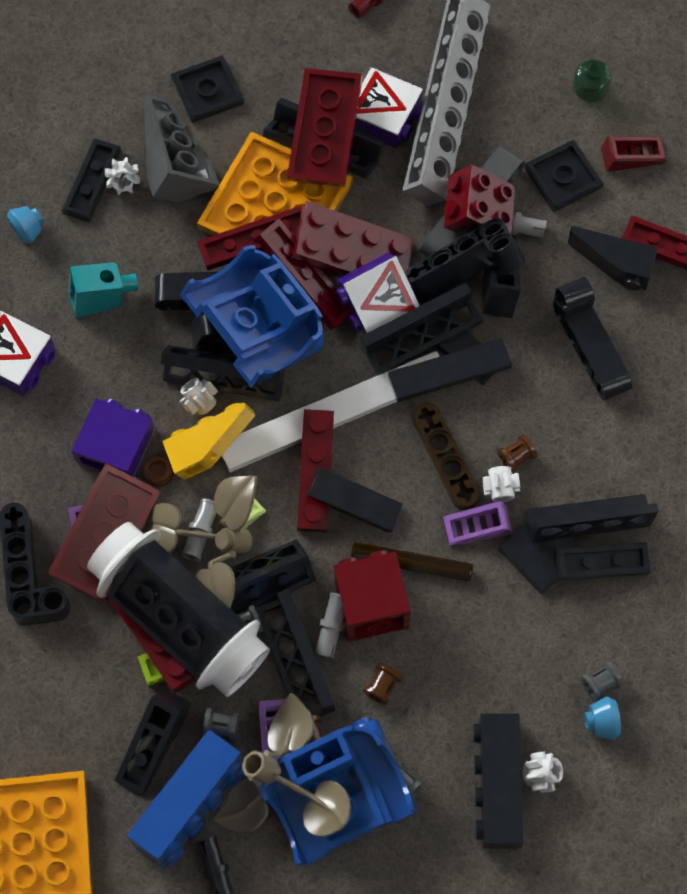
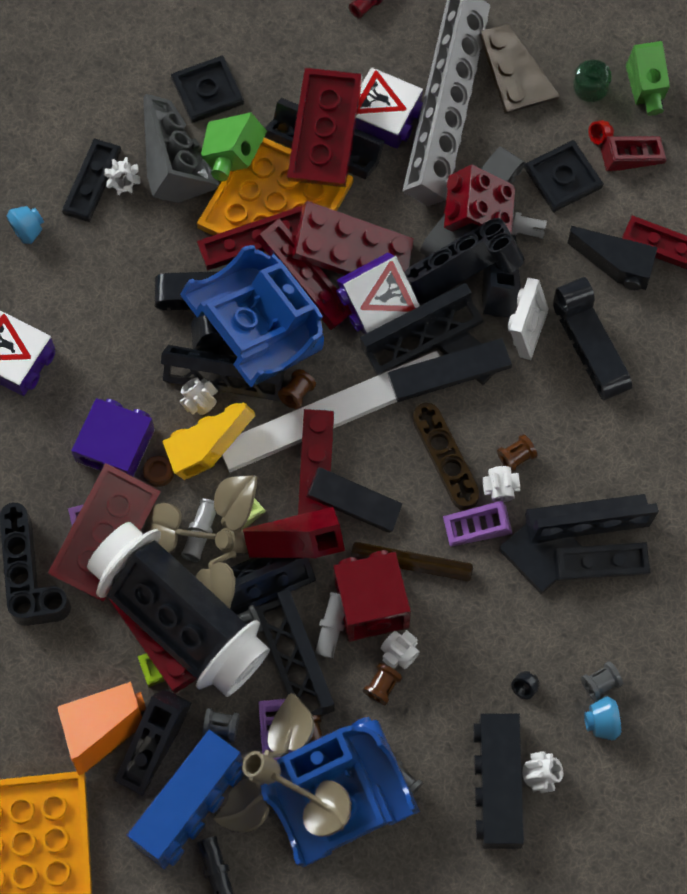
(98, 288): teal torso -> none
(100, 723): none -> orange slope
(232, 144): none -> bright green torso
(297, 389): none -> reddish brown bush
(297, 536): none -> dark red slope
(400, 649): none -> white gear
(514, 70): none -> wing
(518, 685): none -> black hinge
(529, 318): none -> white plate
(599, 127): none -> red hinge
(648, 76): none -> bright green torso

